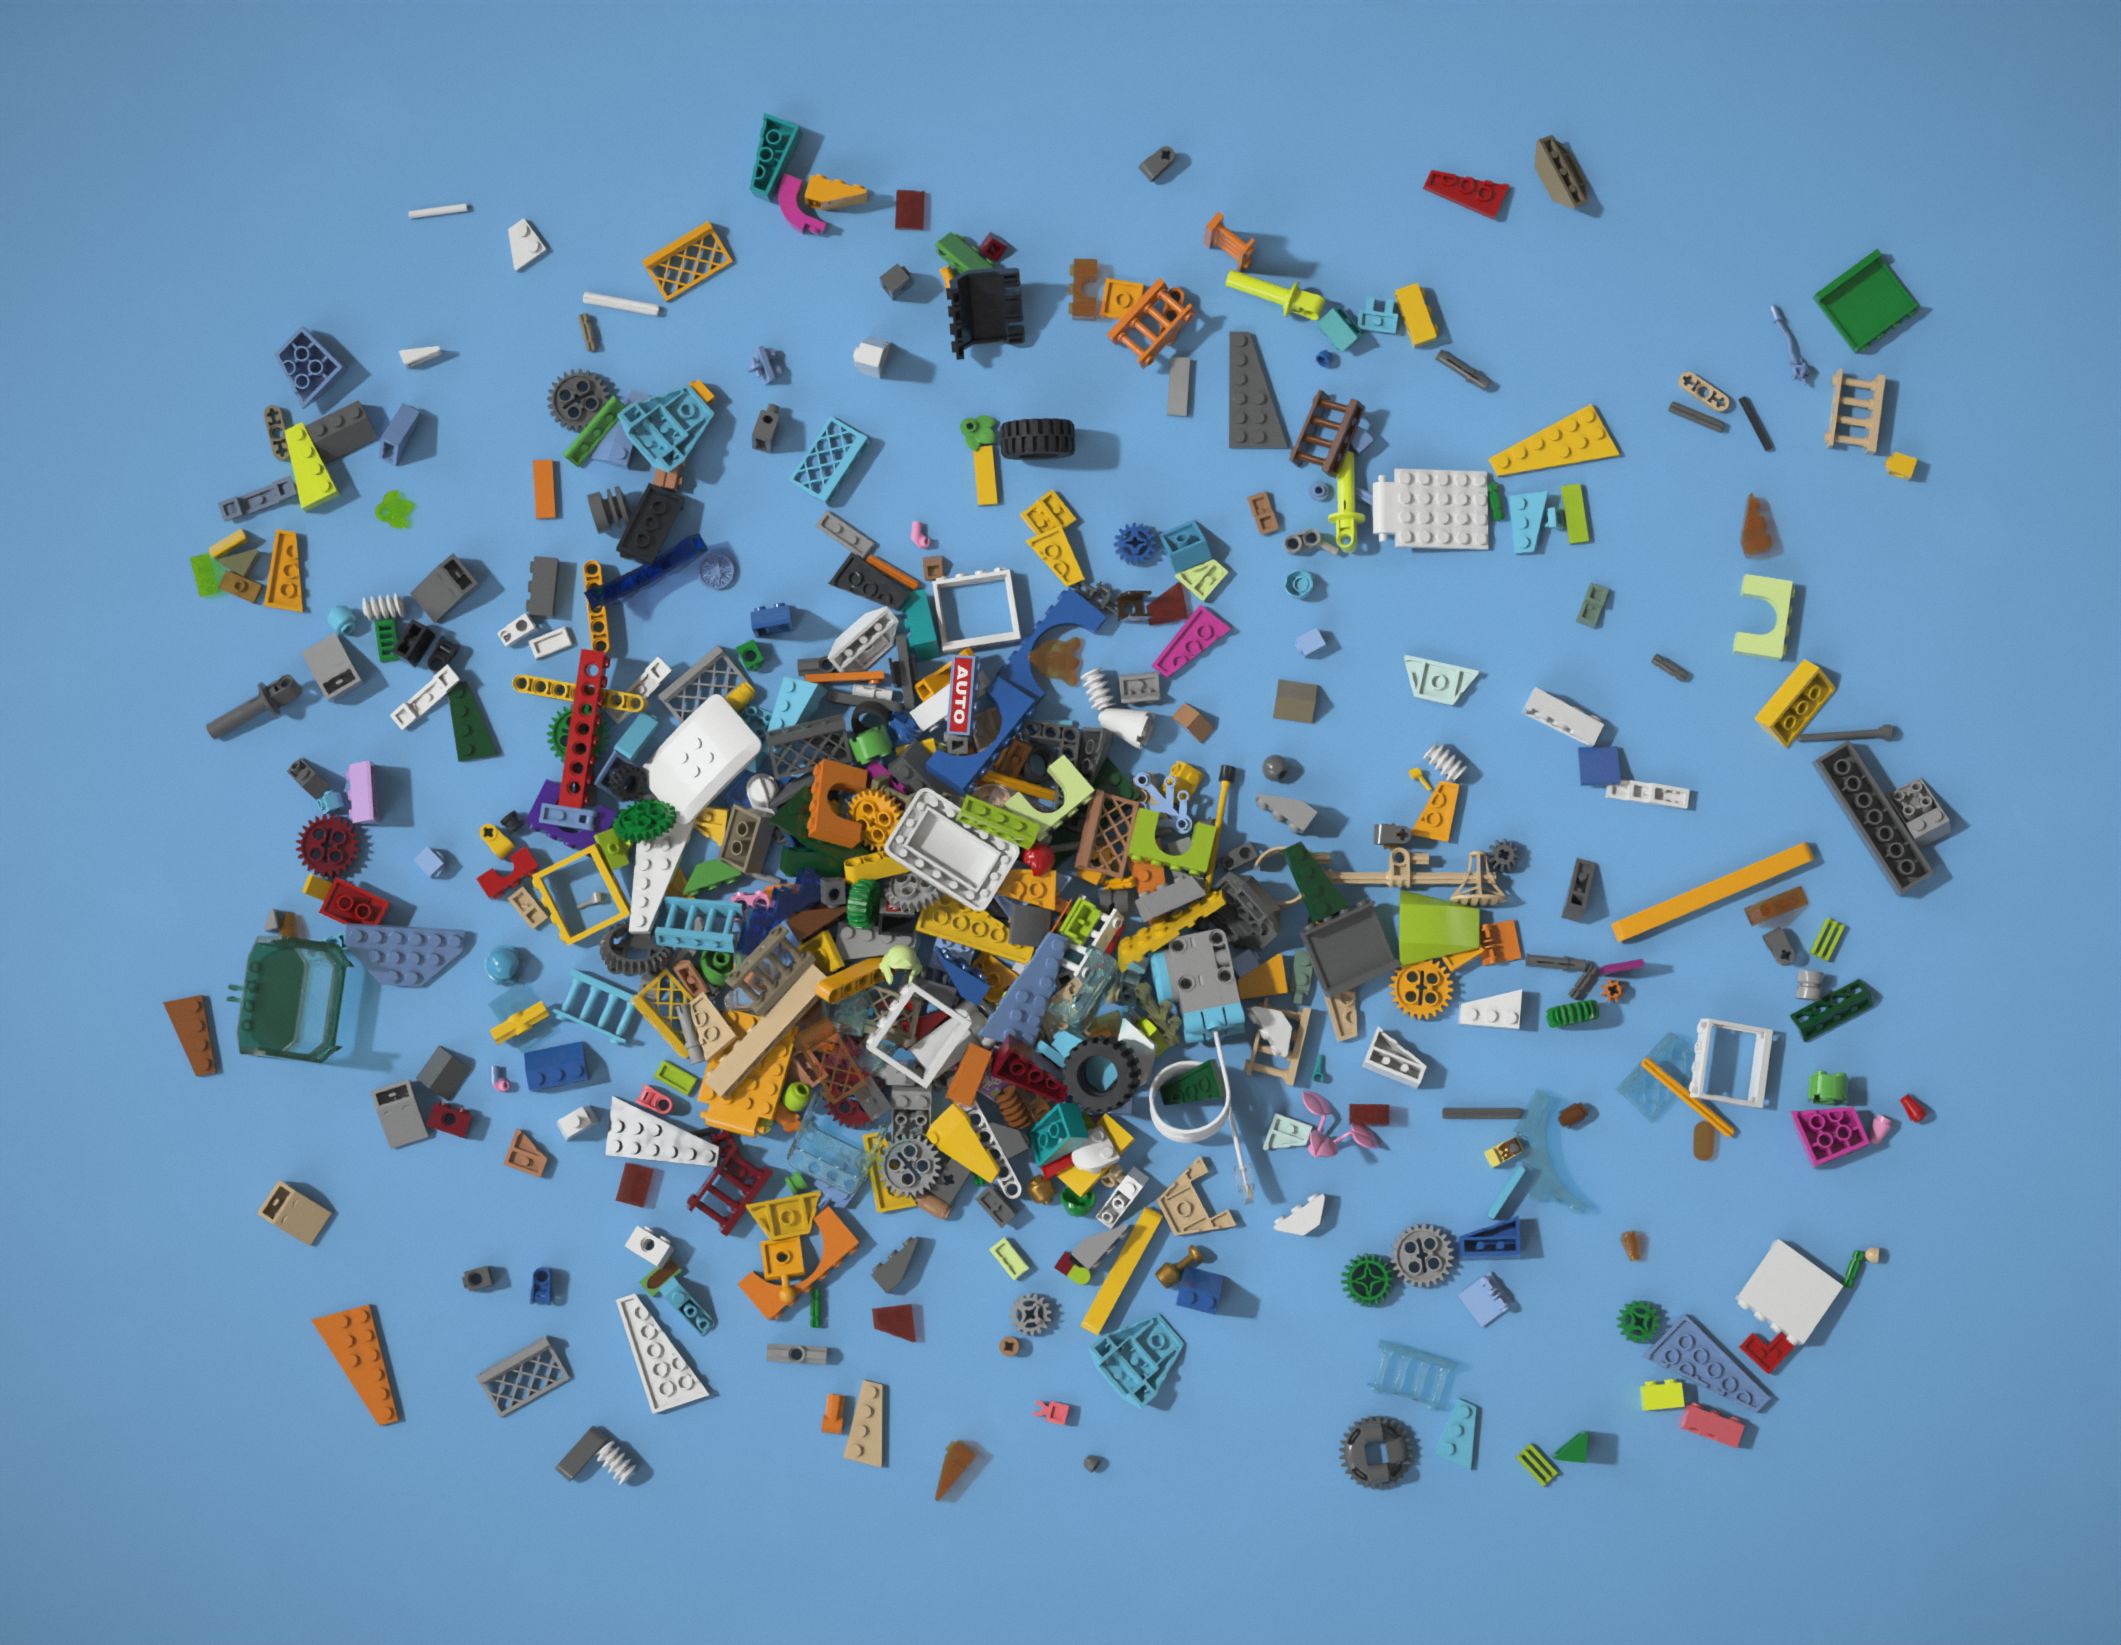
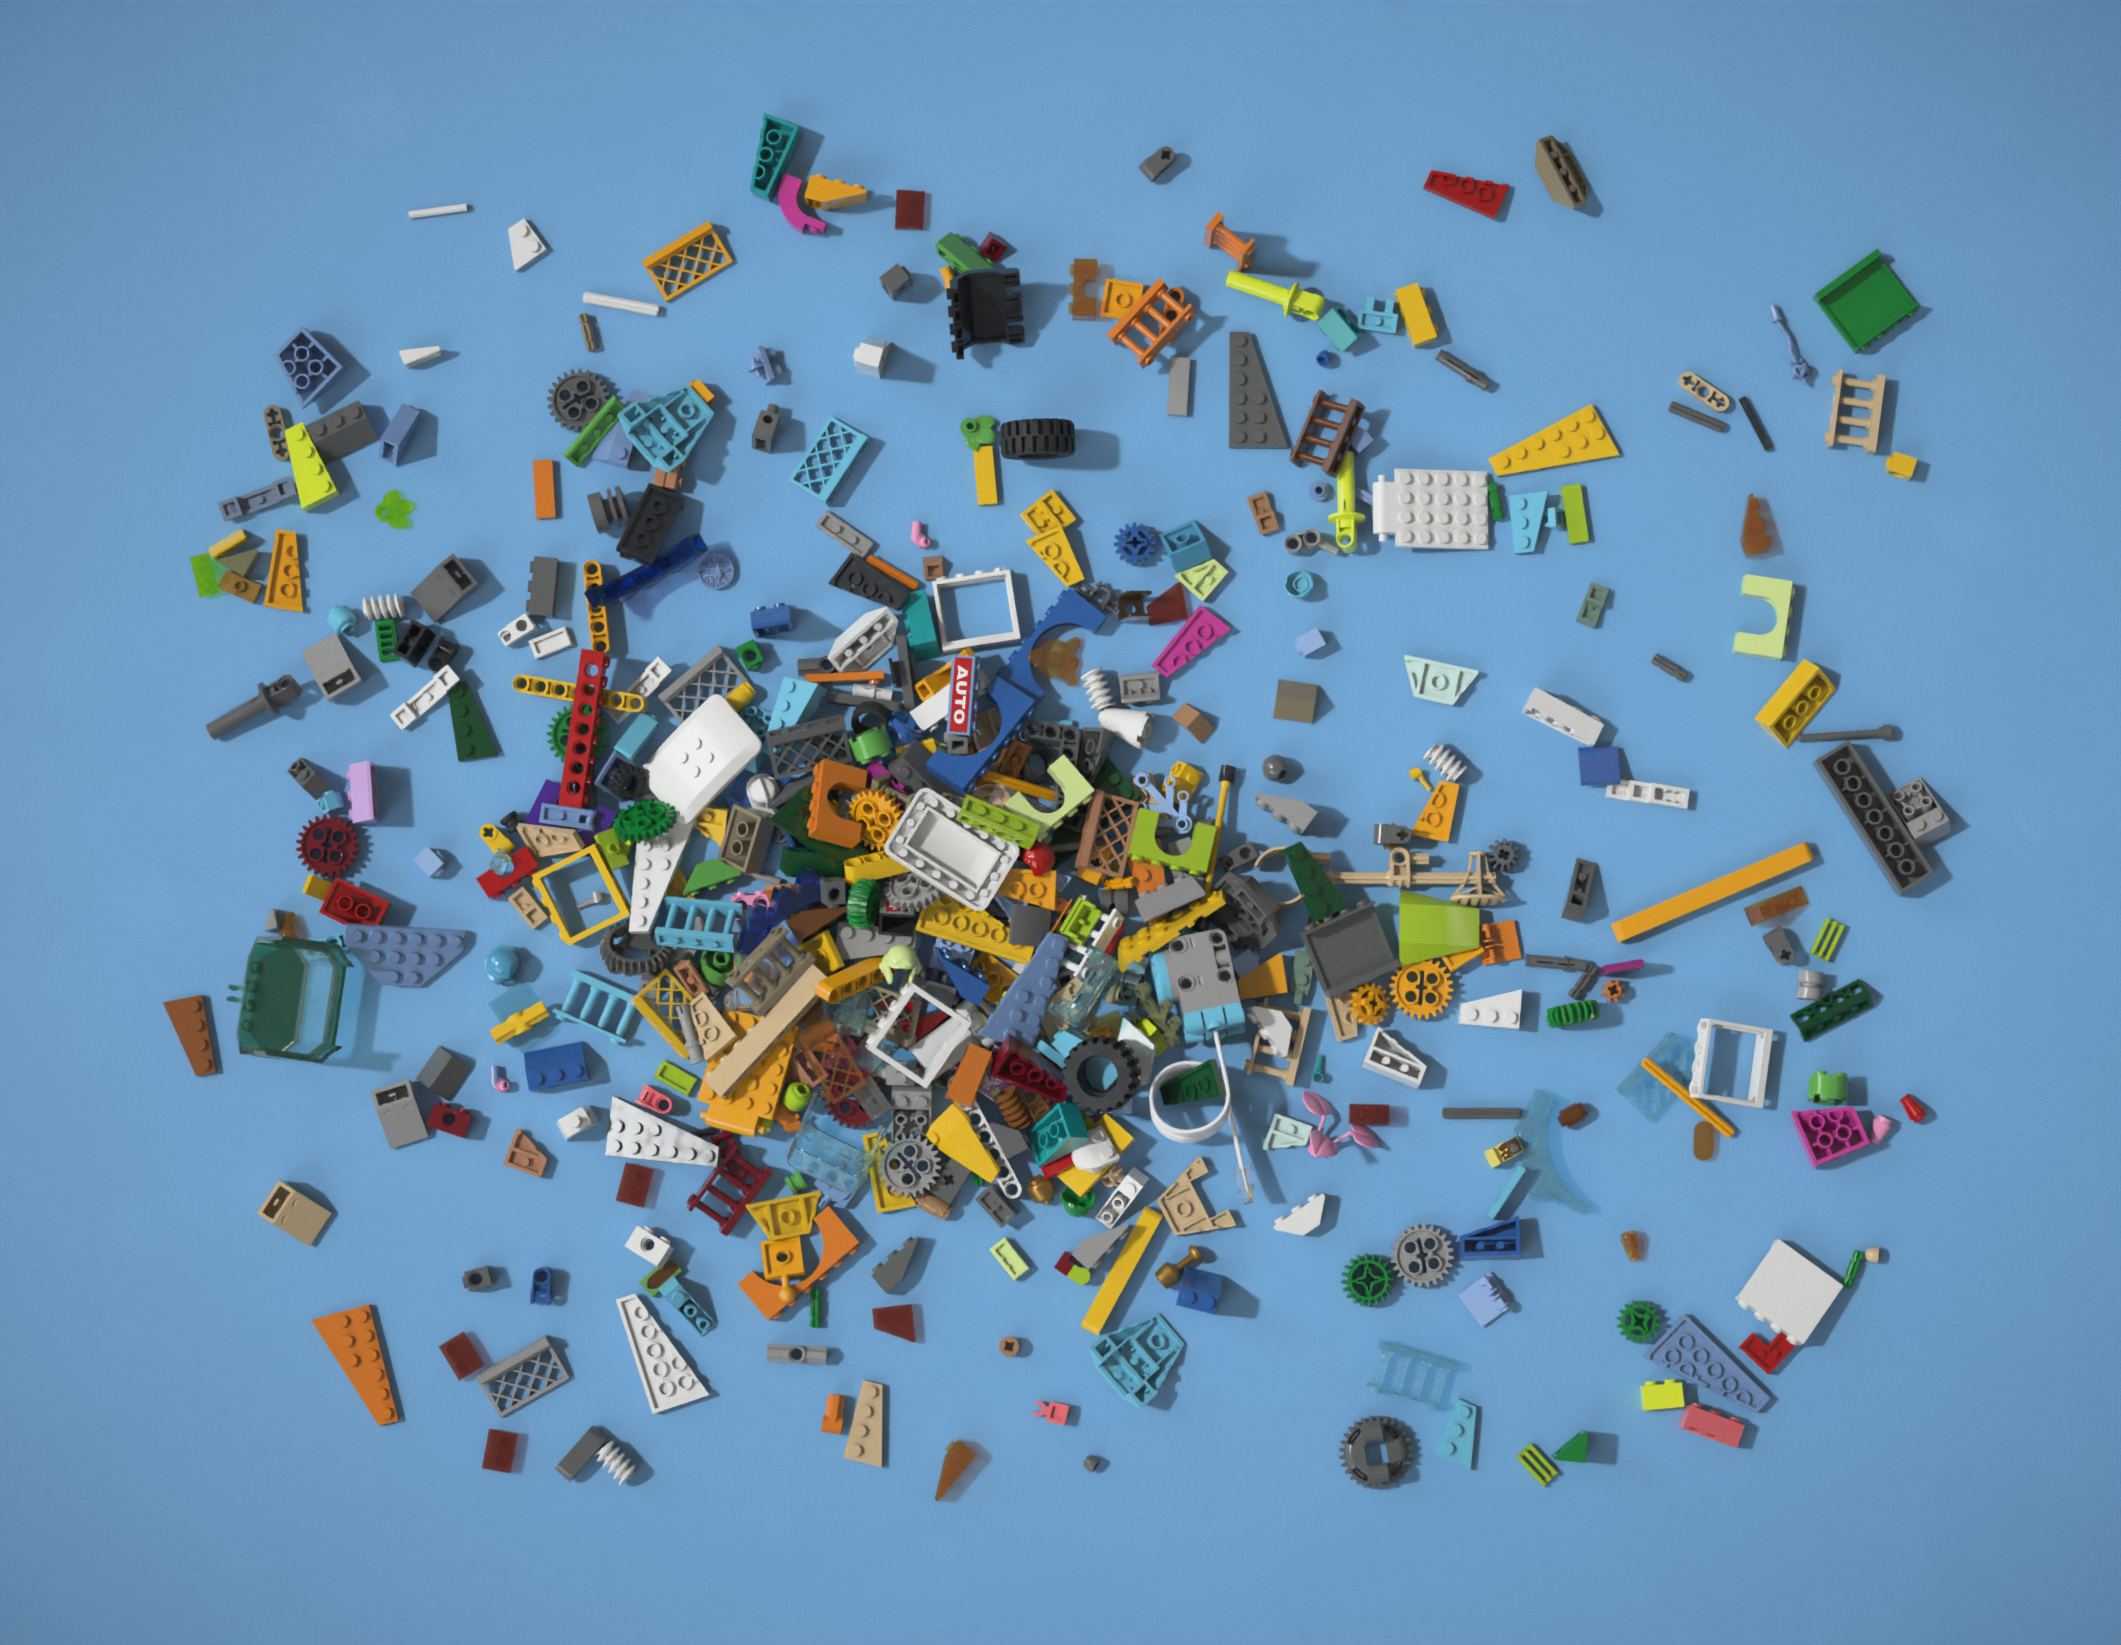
(461, 1355): none -> clear red plate
(500, 861): none -> clear light blue plate
(500, 1450): none -> clear red plate
(549, 840): none -> tan wing
(1038, 1303): light grey gear -> none
(1369, 1004): none -> light orange gear

